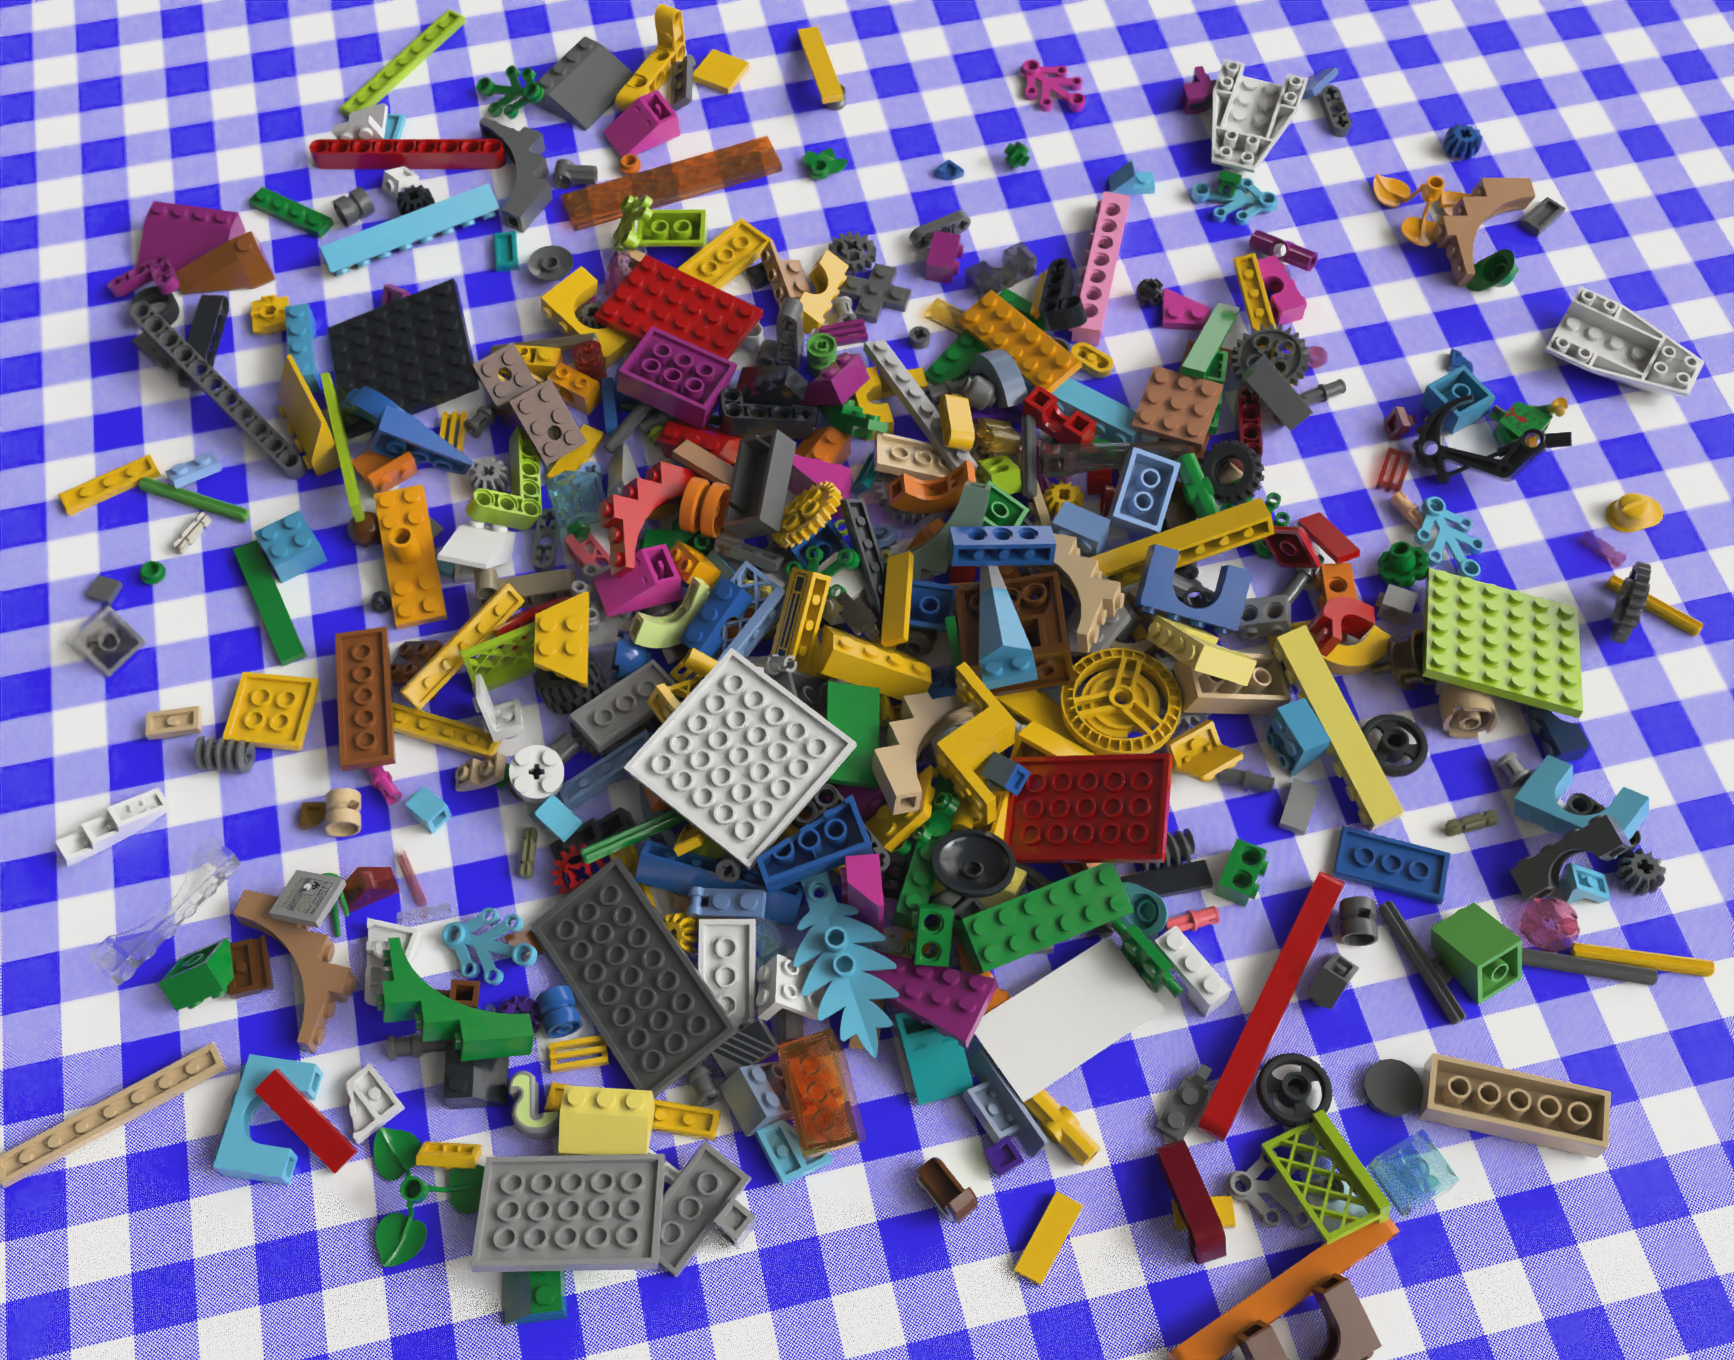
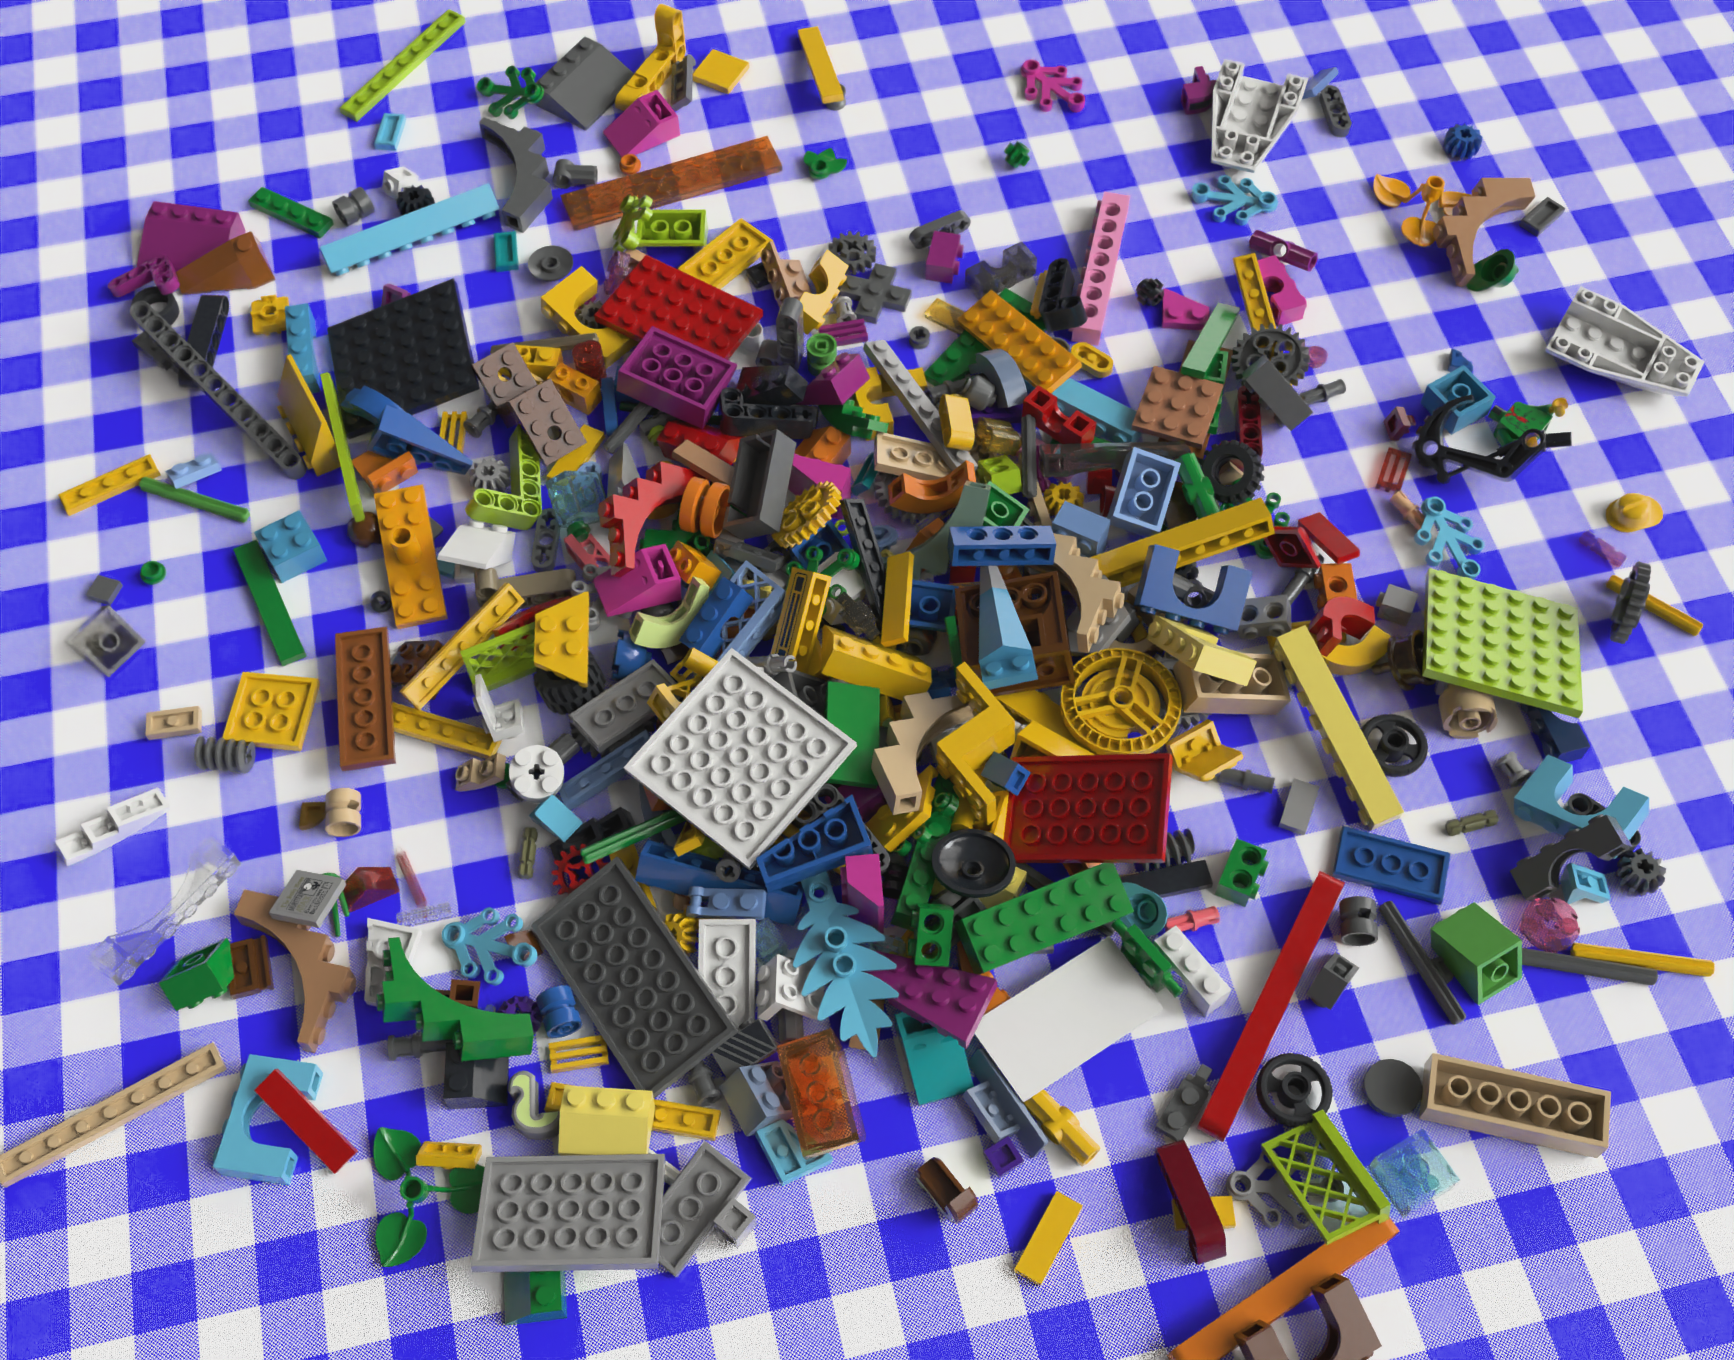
(191, 533): axle -> none
(363, 124): white bracket -> none
(370, 1102): white wing -> none
(383, 782): dark pink pin -> none
(407, 153): red beam -> none
(428, 809): medium azure brick -> none
(949, 171): blue tile -> none
(1129, 182): medium azure slope -> none
(1229, 180): green tile -> none
(1296, 736): dark azure slope -> none
(1403, 565): green plant -> none

